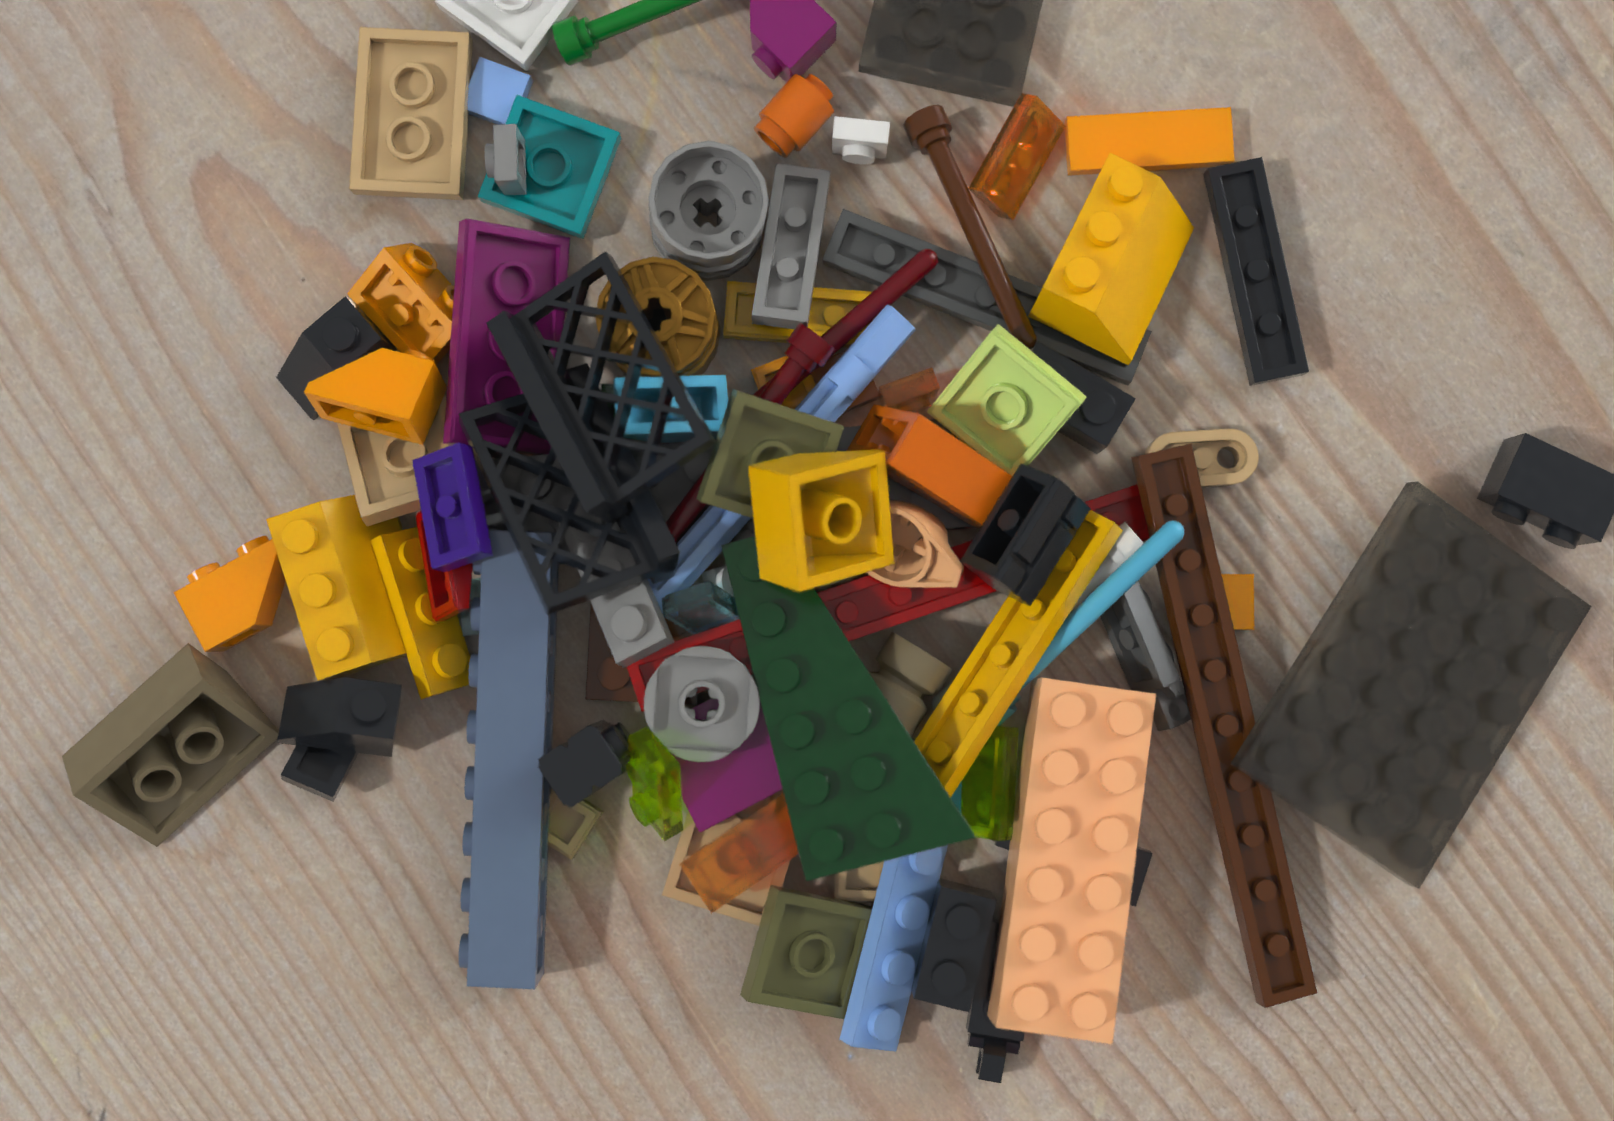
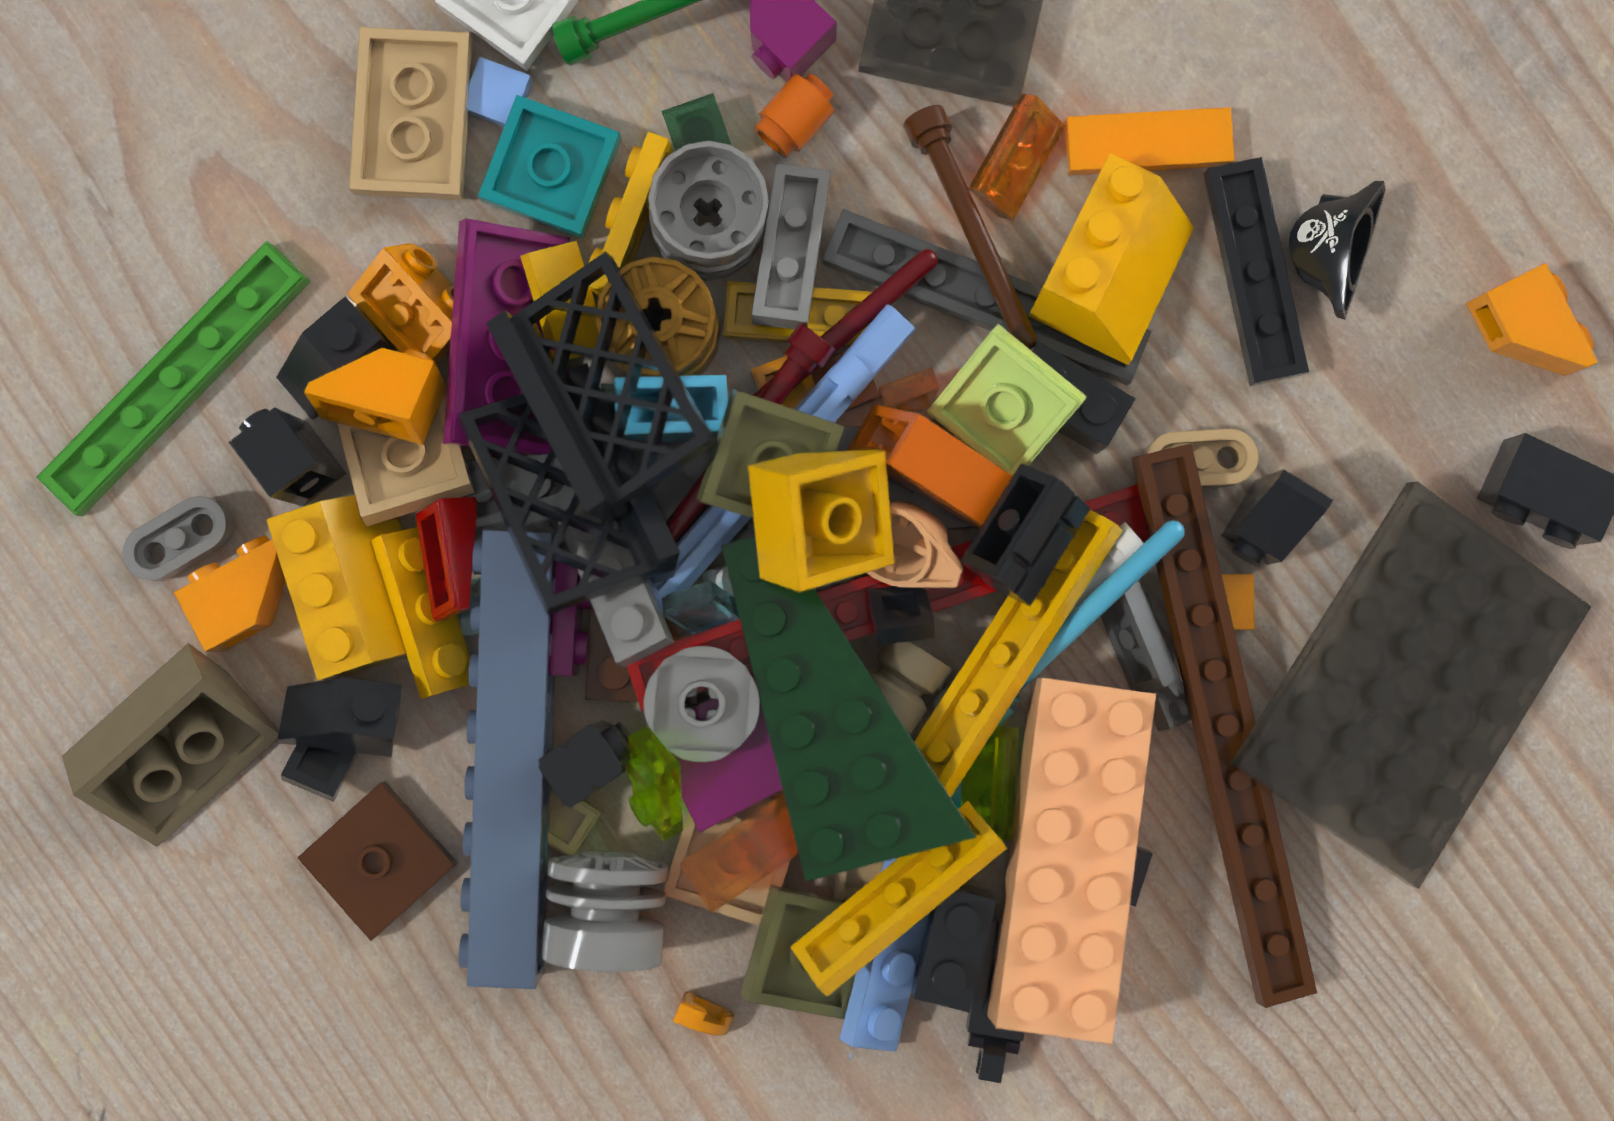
(173, 379): none -> bright green tile
(180, 536): none -> light grey plate
(286, 456): none -> black brick
(377, 860): none -> reddish brown plate
(452, 507): dark purple plate -> none
(507, 159): light grey plate -> none
(545, 271): none -> yellow tile
(569, 643): none -> magenta plate
(605, 911): none -> light grey wheel
(630, 214): none -> yellow plate
(695, 122): none -> clear green plate
(703, 1015): none -> light orange tile
(860, 139): white plate -> none
(893, 904): none -> yellow plate
(901, 614): none -> black plate
(1274, 518): none -> black slope
(1333, 241): none -> black hat
(1534, 323): none -> light orange slope

